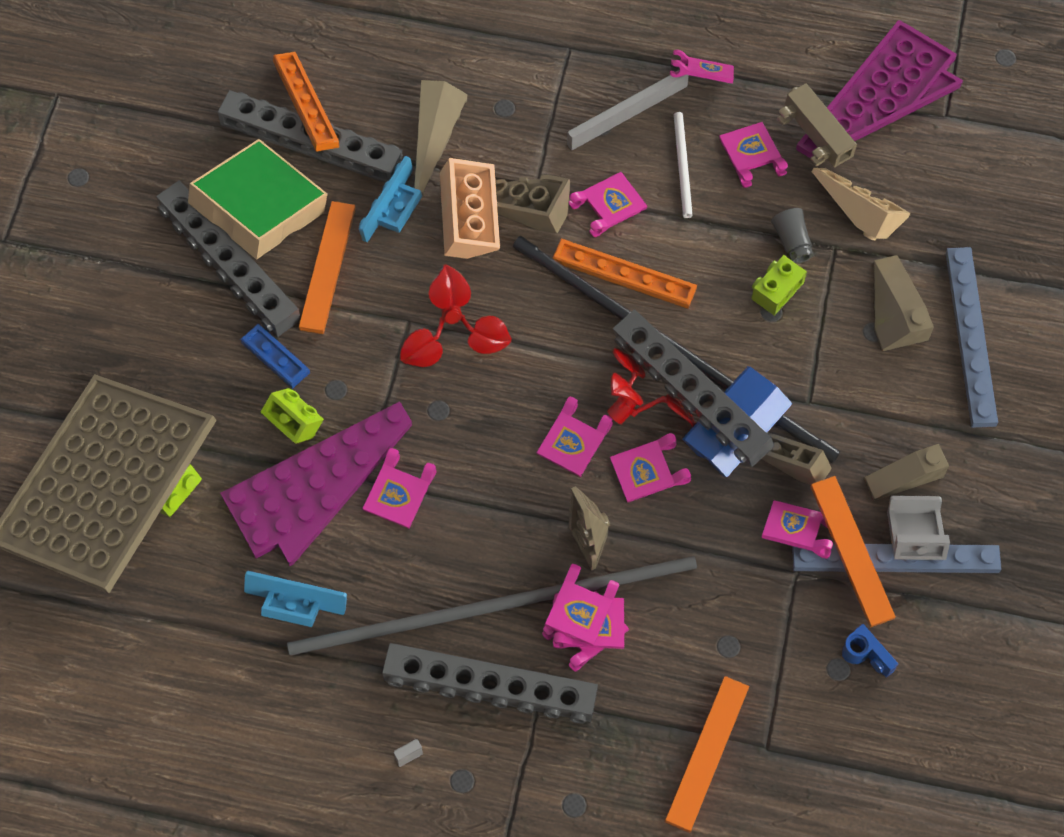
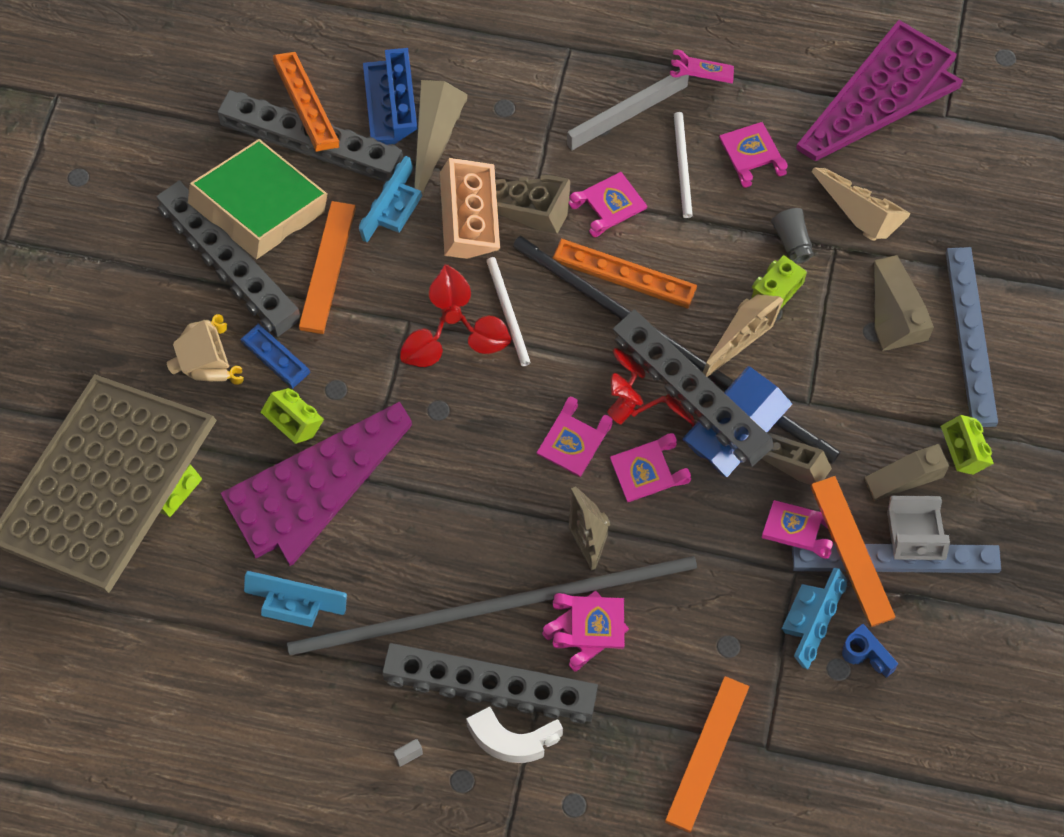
(202, 353): none -> tan torso
(390, 97): none -> blue slope
(398, 494): dark pink flag -> none
(508, 312): none -> white piece
(511, 746): none -> white arch
(580, 611): dark pink flag -> none
(750, 323): none -> tan wedge
(812, 614): none -> dark azure bracket
(819, 125): dark tan brick -> none
(967, 444): none -> lime brick

